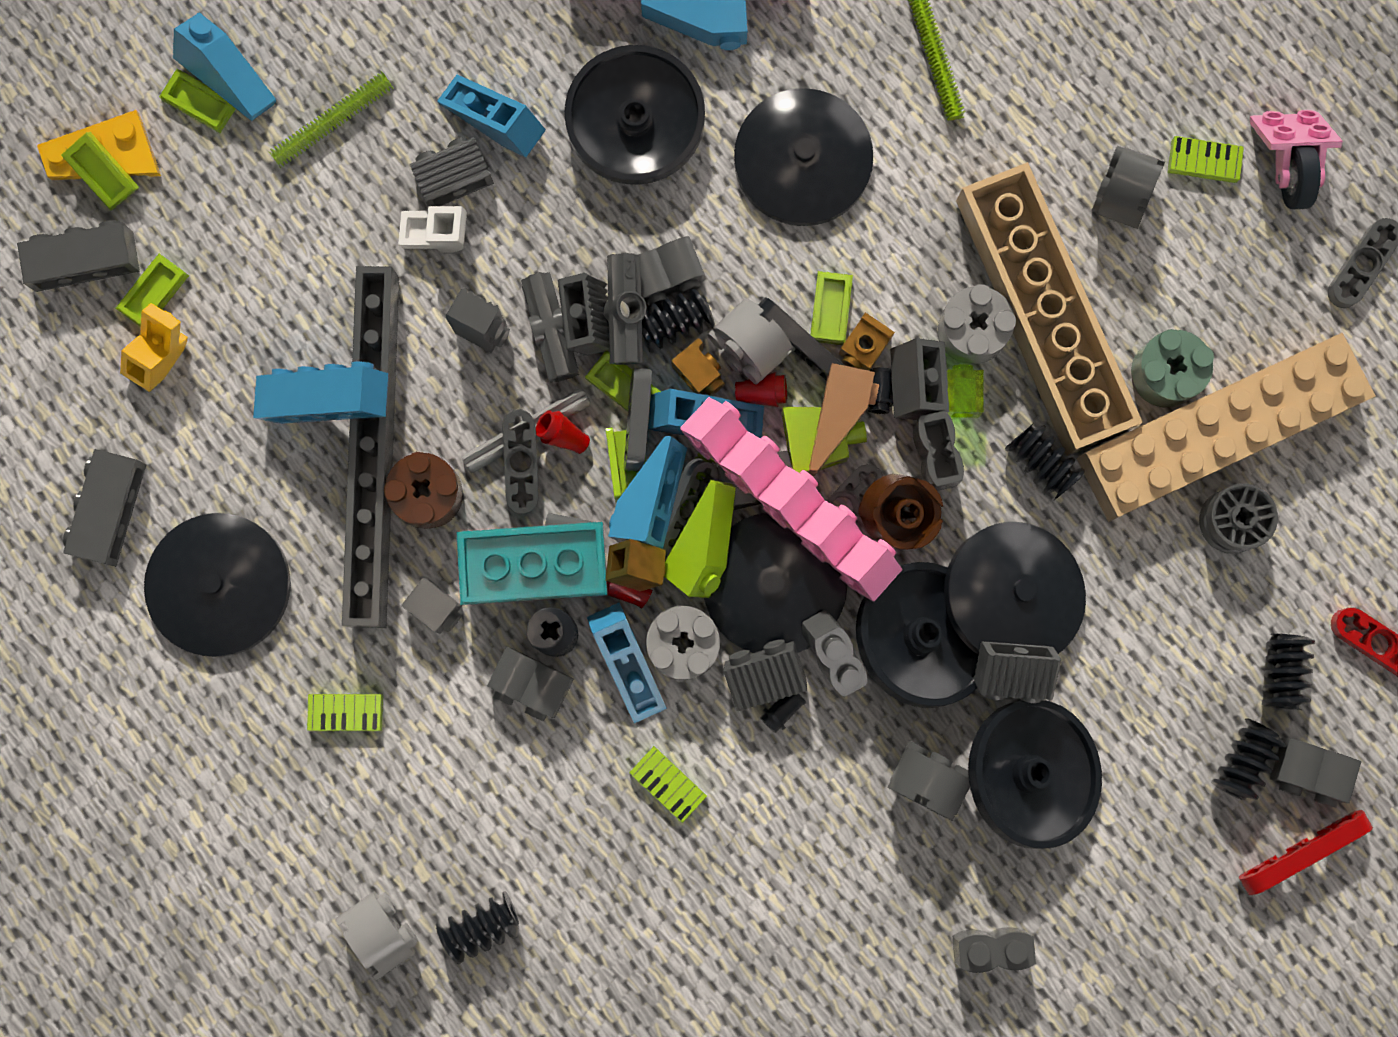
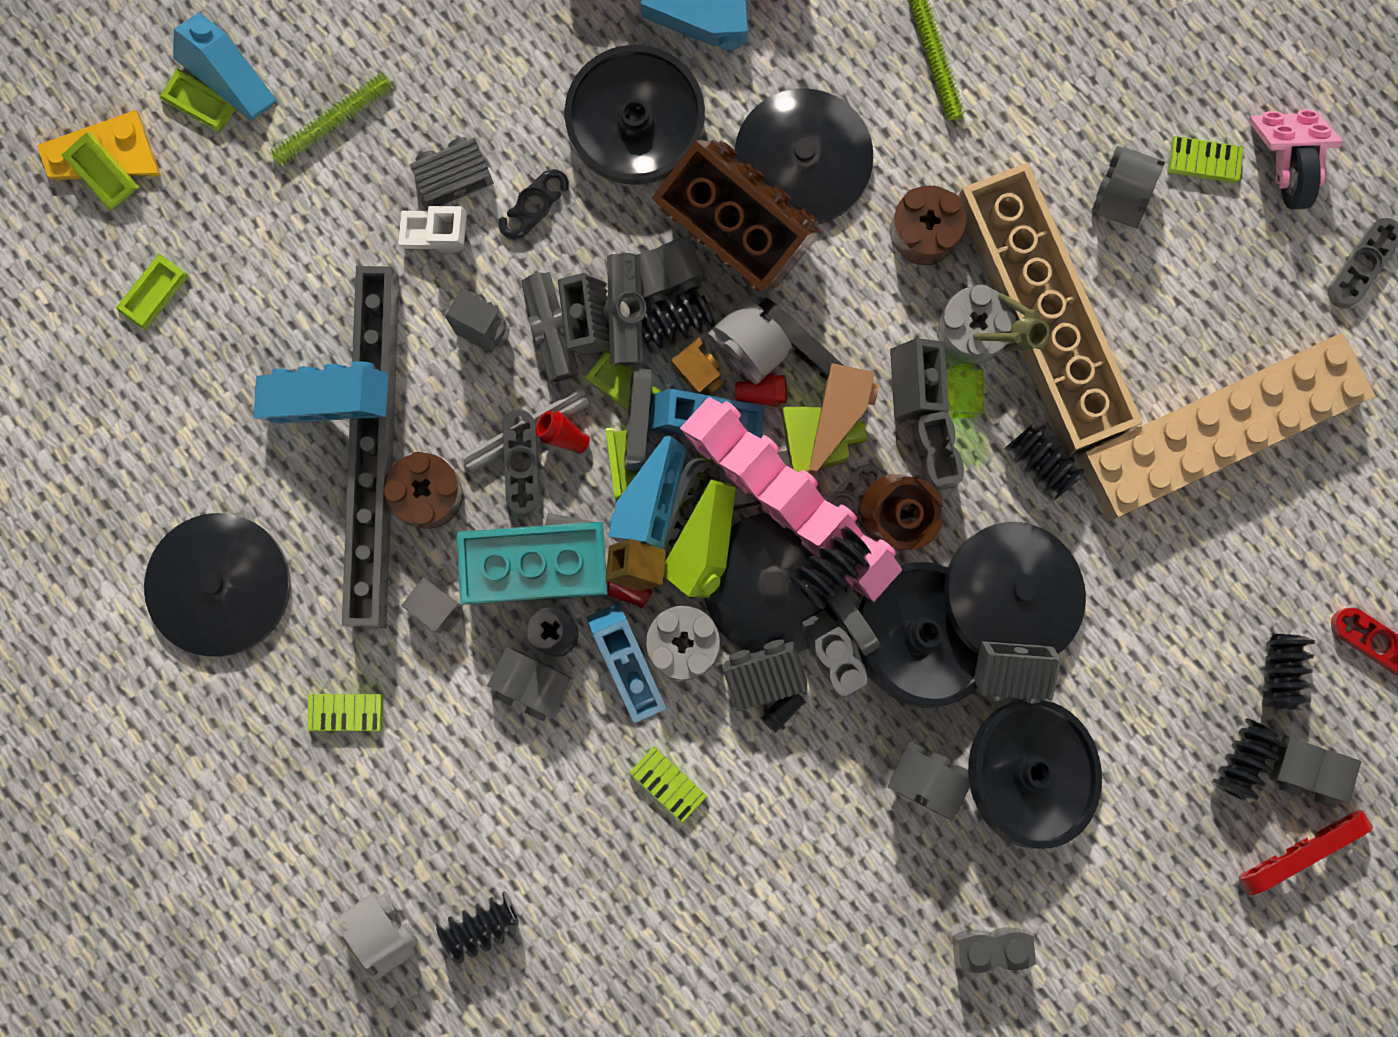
(78, 256): dark grey brick -> none
(104, 507): dark grey brick -> none
(154, 350): yellow brick -> none
(493, 114): dark azure slope -> none
(536, 188): none -> black piece
(737, 214): none -> reddish brown brick
(831, 307): lime tile -> none
(832, 567): none -> black piece
(853, 621): none -> dark grey beam
(874, 332): pearl gold brick -> none
(883, 402): black pin -> none
(945, 216): none -> reddish brown brick
(1025, 333): none -> olive plant
(1191, 364): sand green brick -> none
(1256, 513): dark grey wheel -> none

